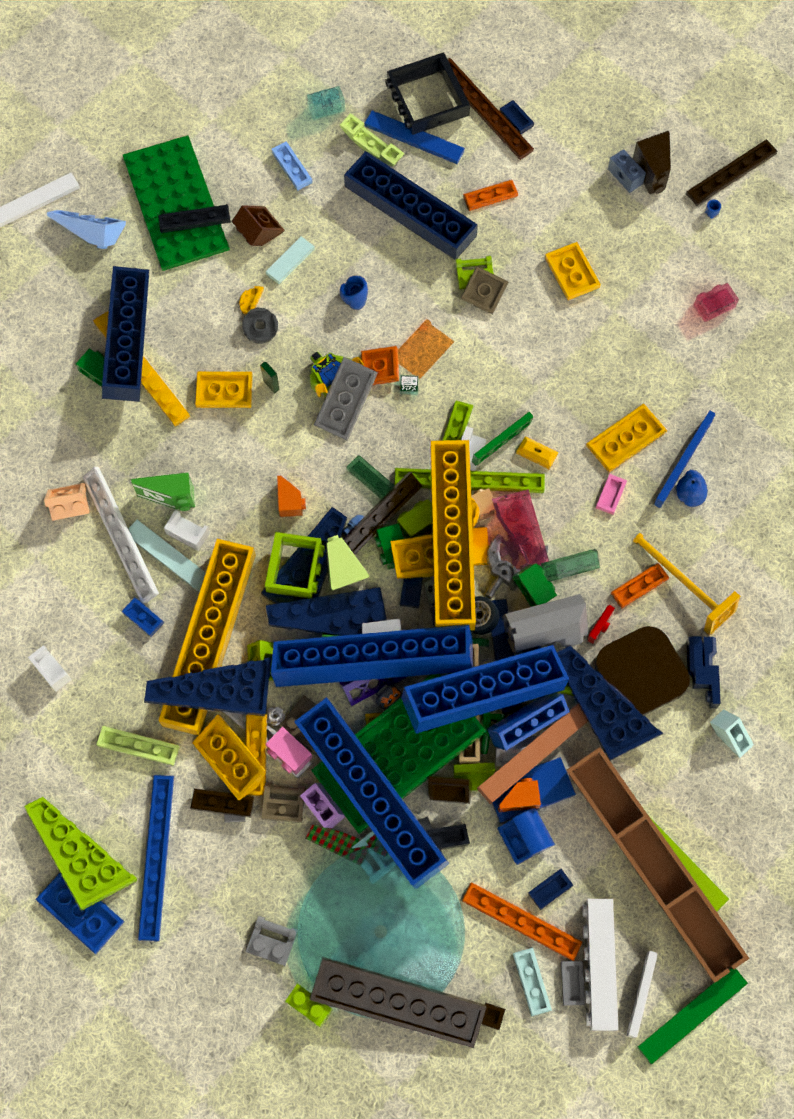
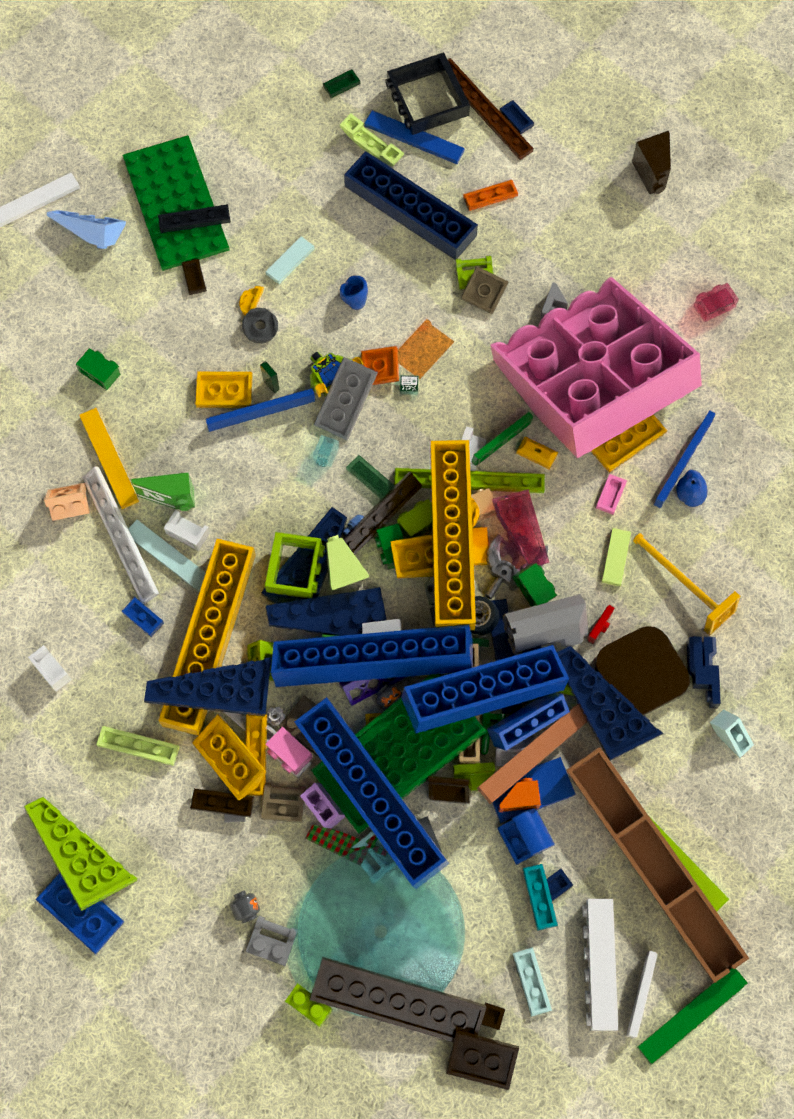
(109, 458): none -> yellow tile
(125, 334): dark blue brick -> none
(153, 384): yellow plate -> none
(156, 858): blue tile -> none
(194, 277): none -> dark brown tile
(244, 906): none -> dark grey head
(257, 225): reddish brown slope -> none
(260, 410): none -> blue tile
(289, 499): orange slope -> none
(291, 165): light blue plate -> none
(326, 103): clear light blue brick -> none
(326, 451): none -> clear light blue brick
(341, 83): none -> dark green tile
(411, 592): dark blue tile -> none
(449, 836): black tile -> none
(458, 421): lime tile -> none
(482, 1060): none -> dark brown tile
(522, 921): orange tile -> none
(540, 897): none -> teal tile
(554, 300): none -> light grey slope
(571, 565): clear green tile -> none
(572, 271): yellow plate -> none
(572, 983): light grey tile -> none
(598, 366): none -> bright pink piece
(616, 557): none -> yellowish green tile
(626, 171): sand blue brick -> none
(639, 585): orange tile -> none
(713, 208): blue hose -> none
(731, 172): dark brown tile -> none

